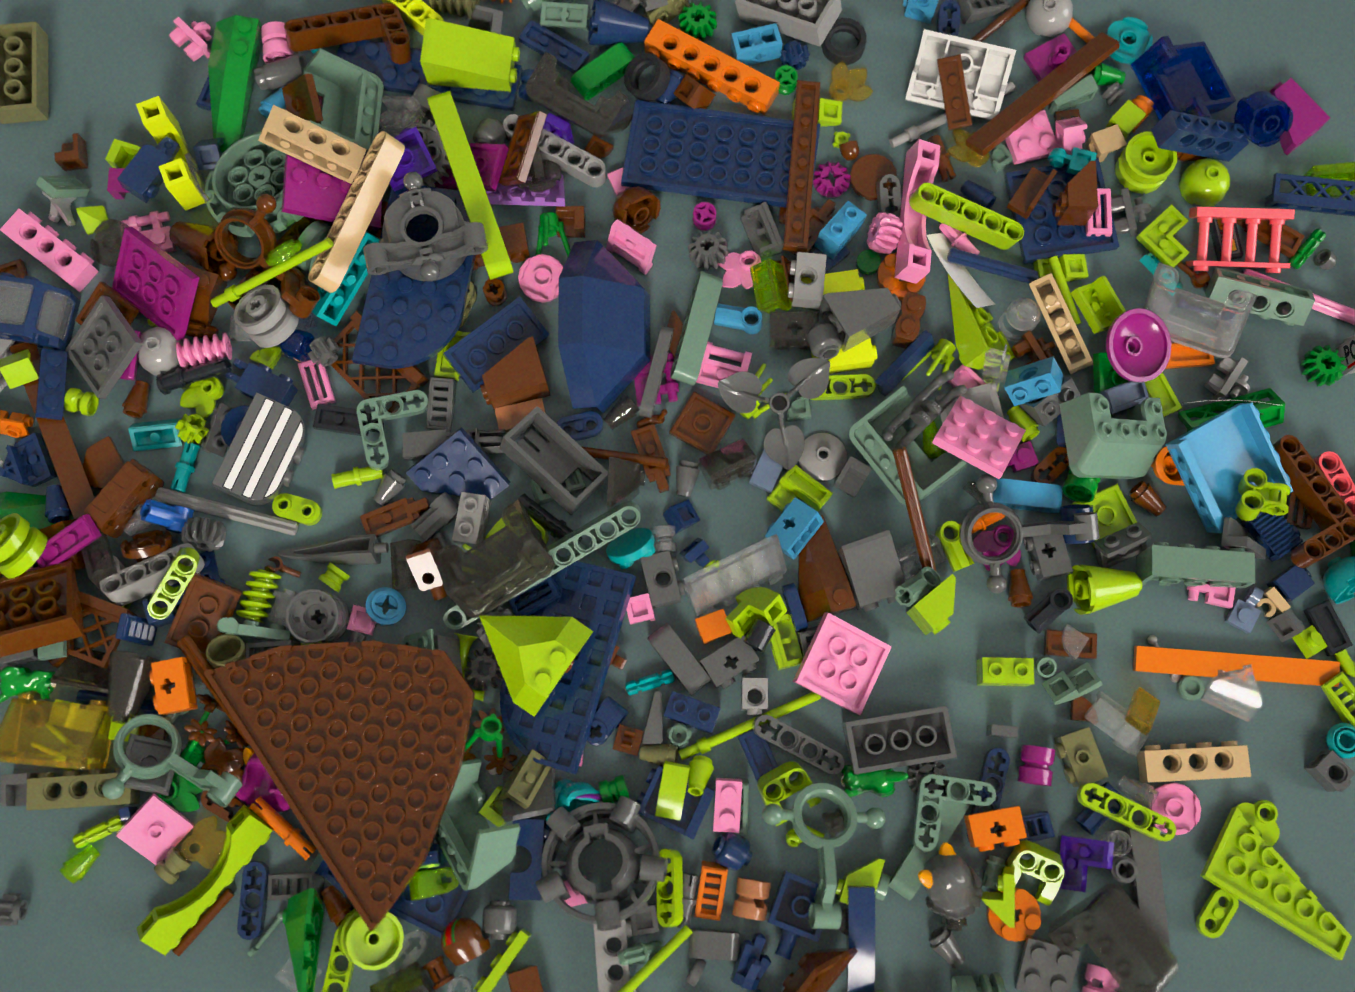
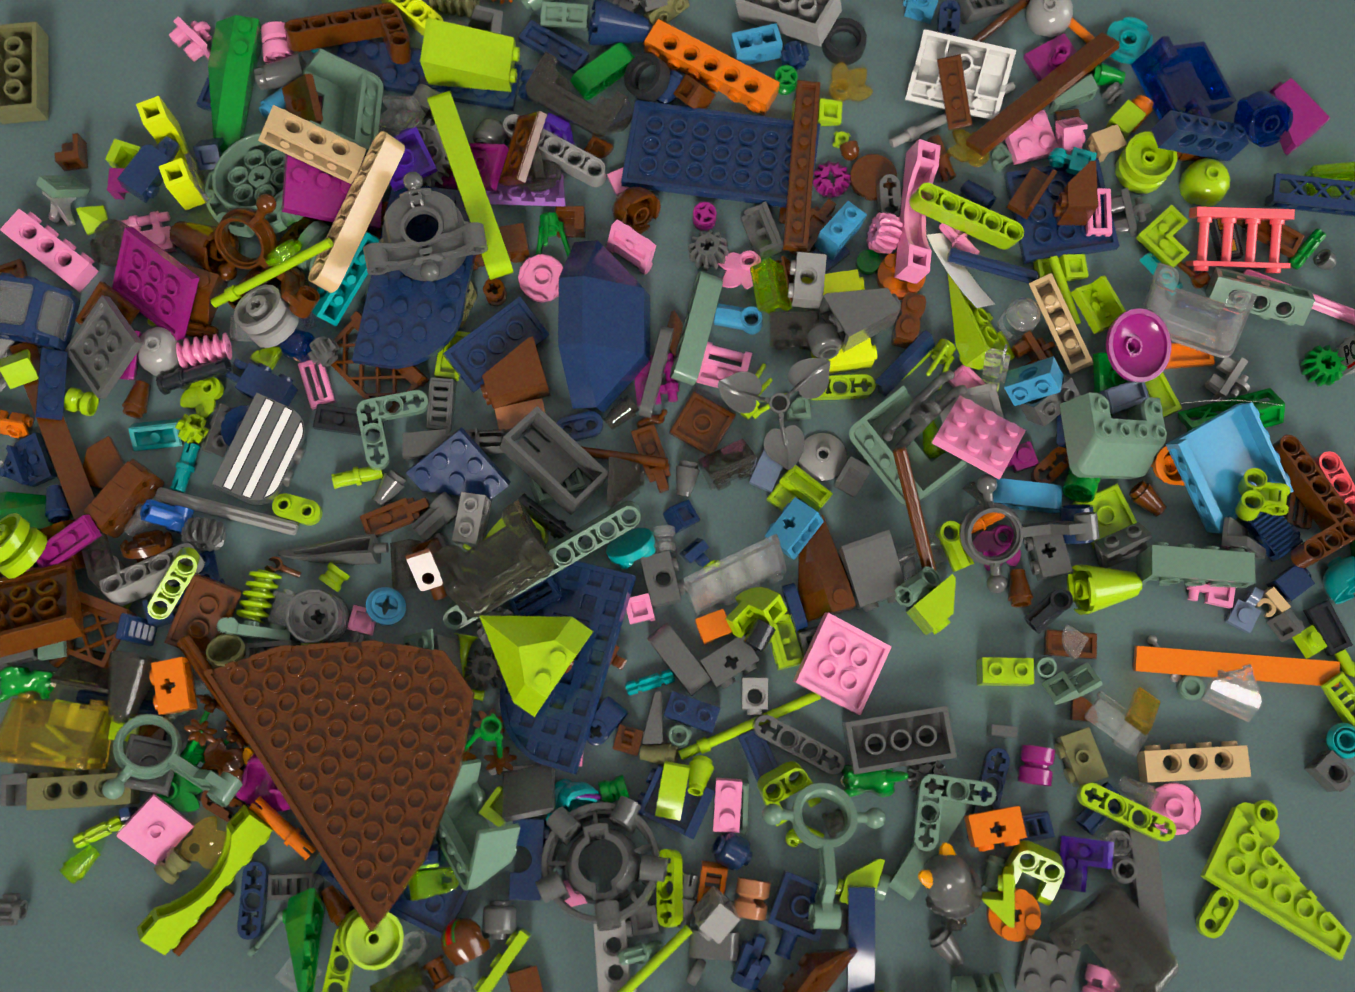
(525, 779): olive panel -> none
(698, 21): green gear -> none
(715, 915): none -> light grey brick
(1023, 420): lime cone -> none

